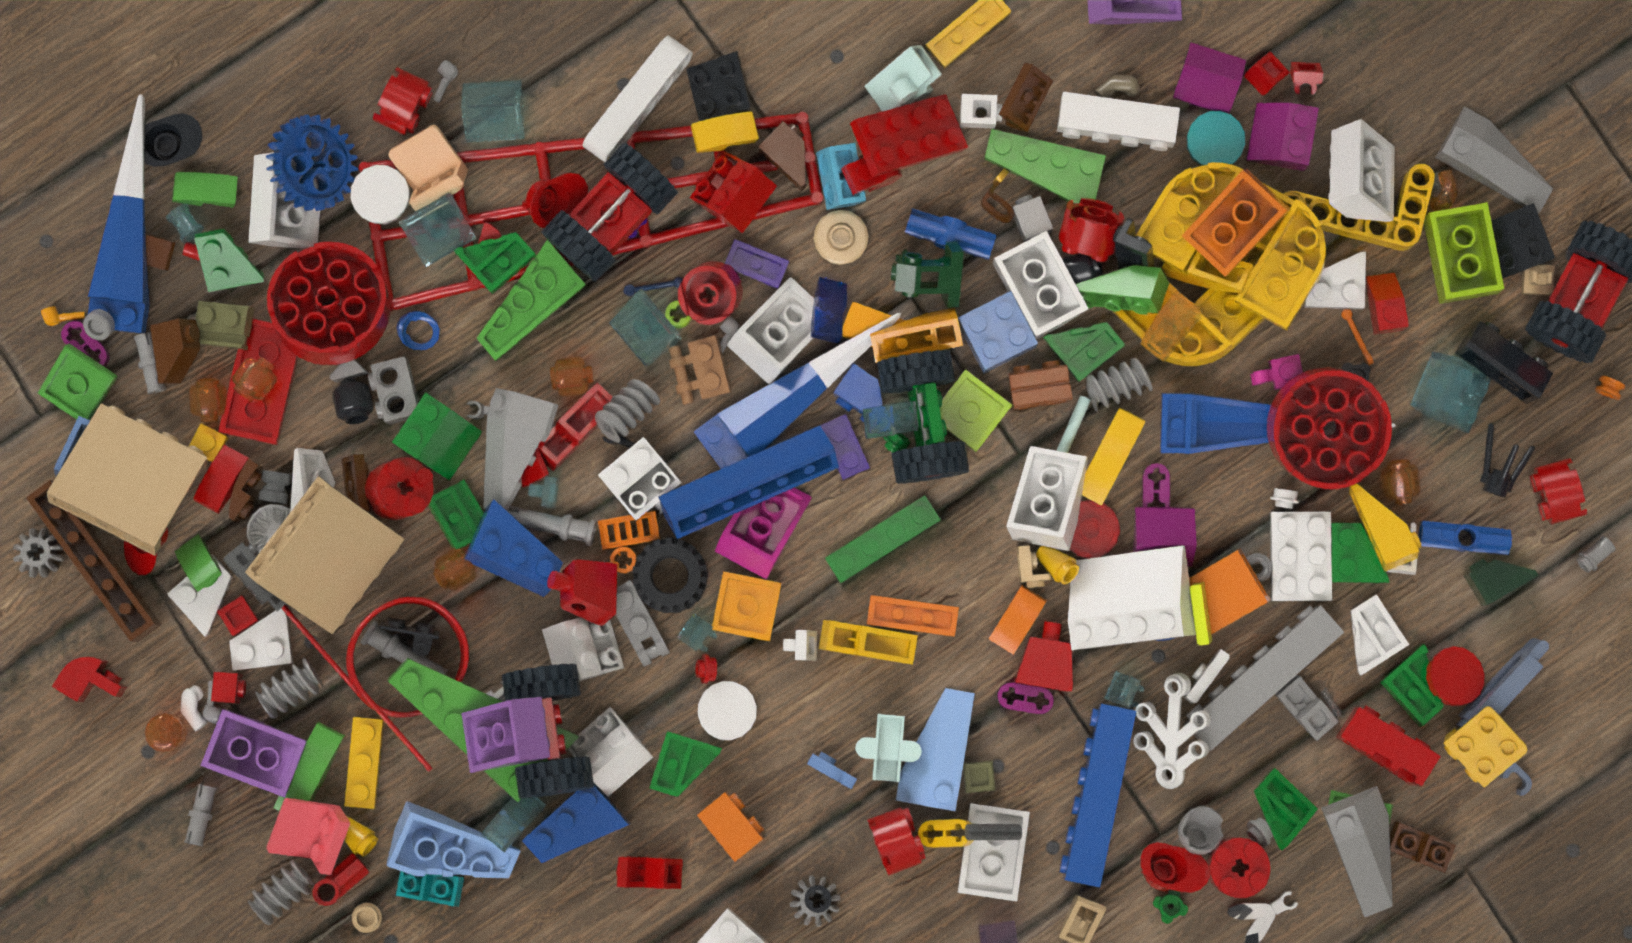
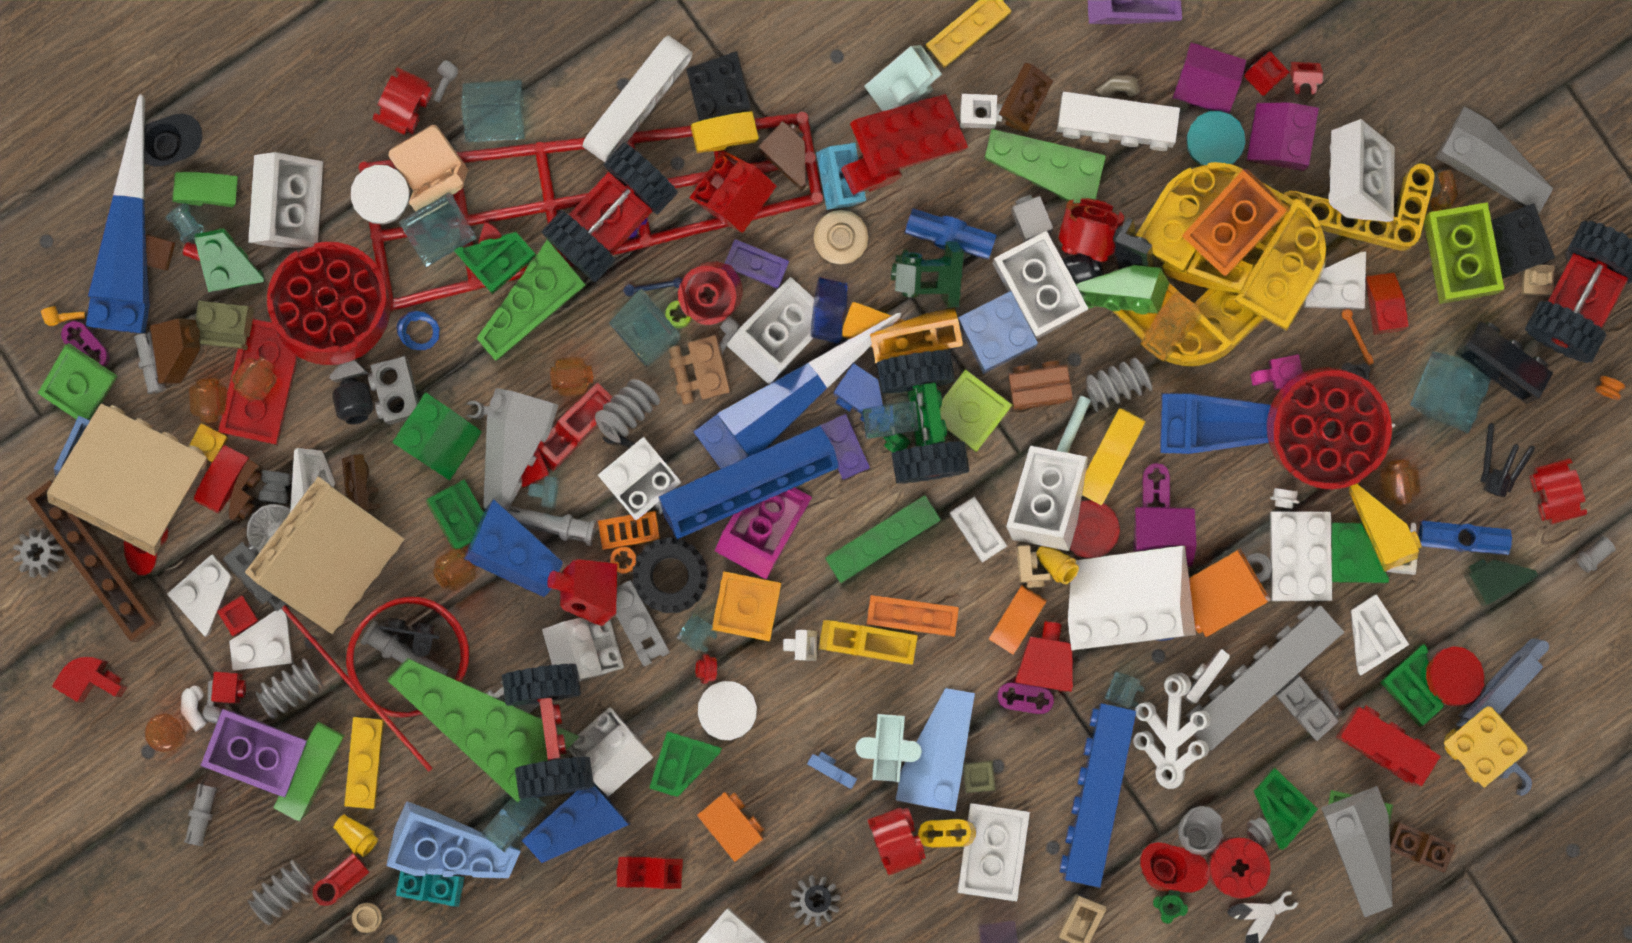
(98, 324): light grey tile -> none
(198, 563): bright green slope -> none
(309, 832): coral bracket -> none
(331, 179): blue gear -> none
(397, 503): red brick -> none
(506, 734): medium lavender slope -> none
(551, 196): red piece -> none
(978, 529): none -> white plate
(990, 209): reddish brown piece -> none
(993, 832): dark grey axle -> none
(1085, 348): green wing -> none
(1200, 613): neon yellow tile -> none

